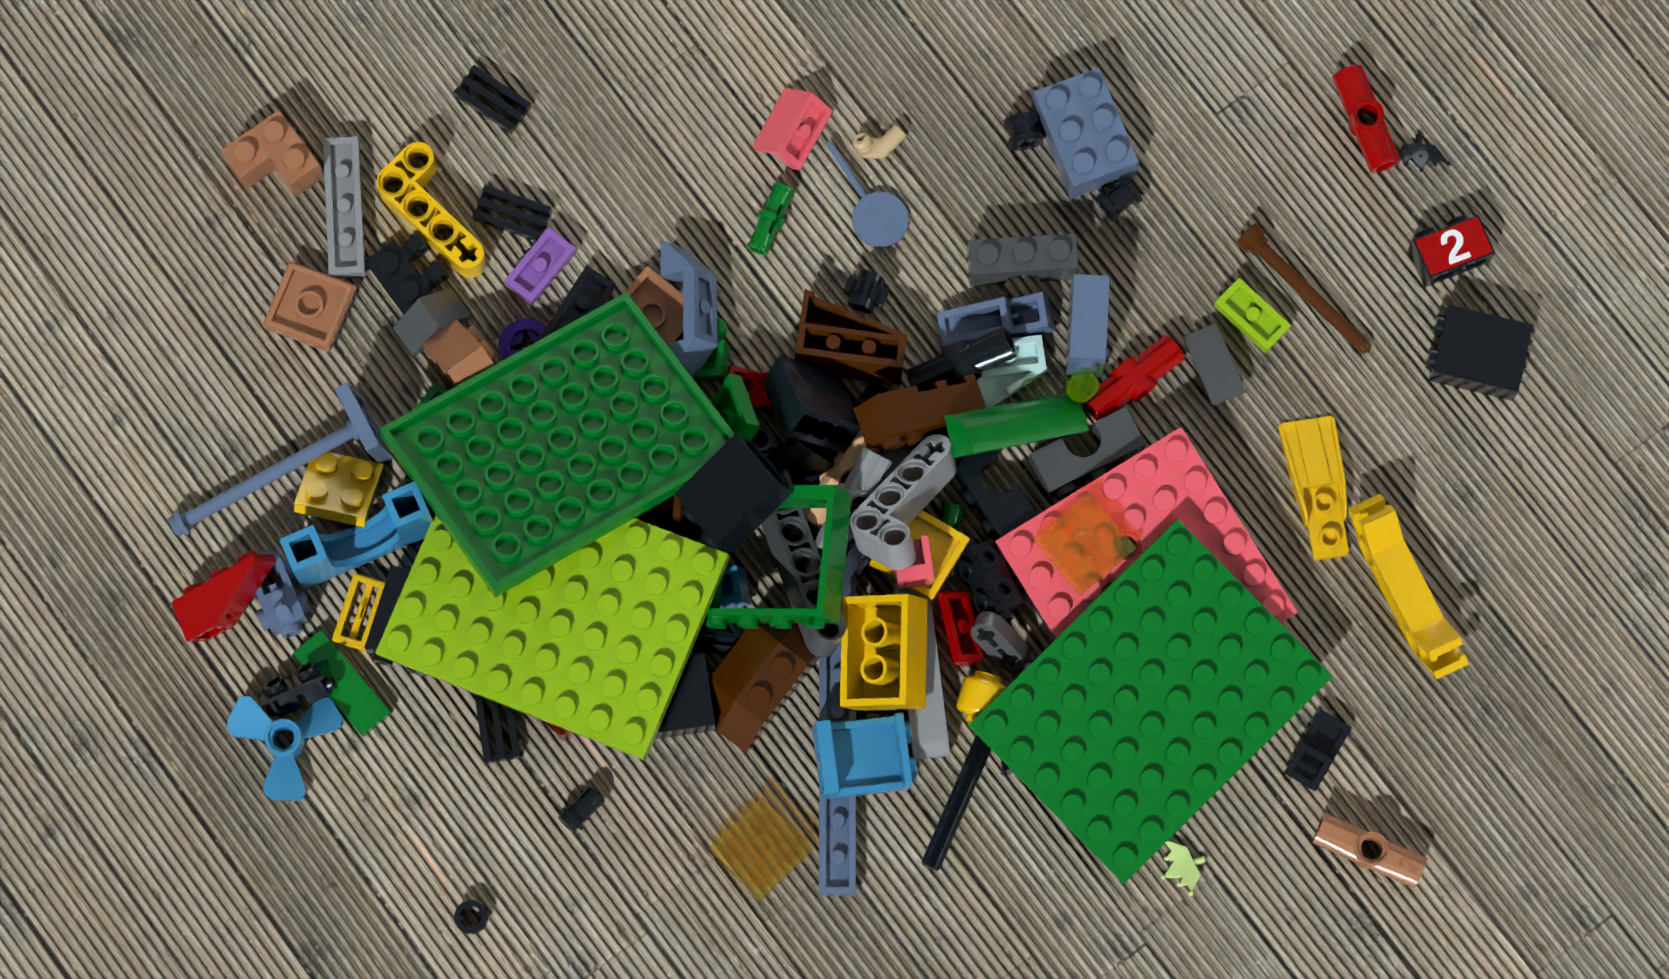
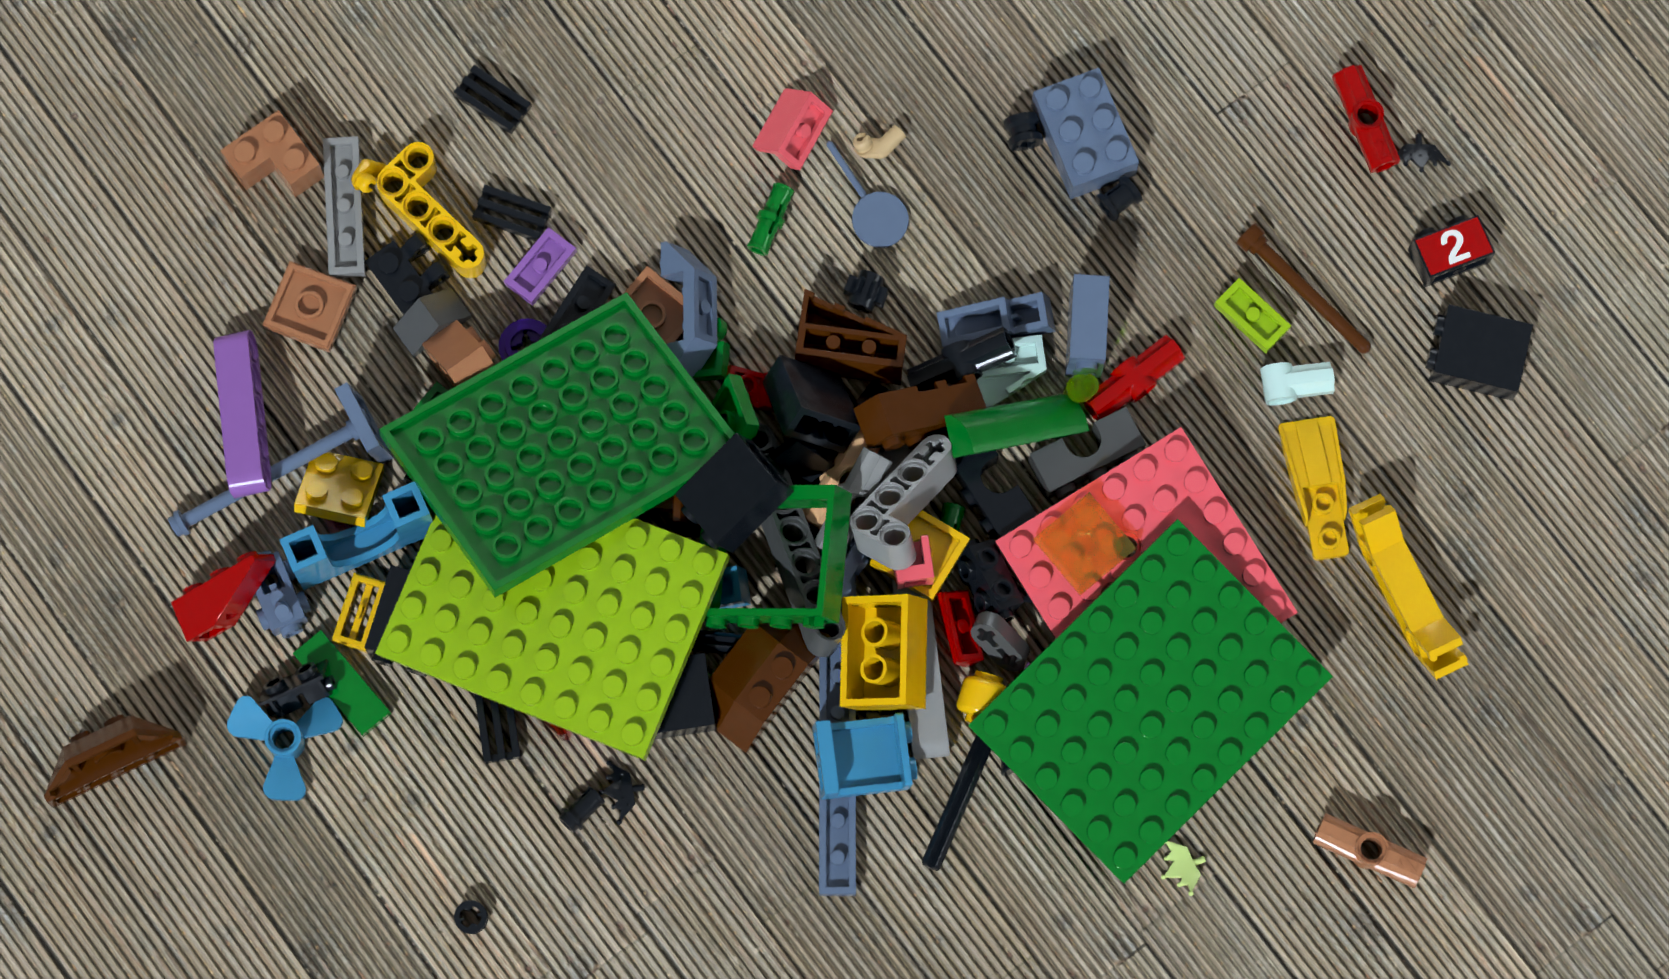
(108, 754): none -> reddish brown wedge
(242, 414): none -> medium lavender beam
(366, 174): none -> yellow arm
(621, 790): none -> black piece
(760, 849): clear yellow plate -> none
(1002, 258): dark grey arch -> none
(1214, 364): dark grey slope -> none
(1286, 383): none -> light aqua piece
(1317, 750): black slope -> none

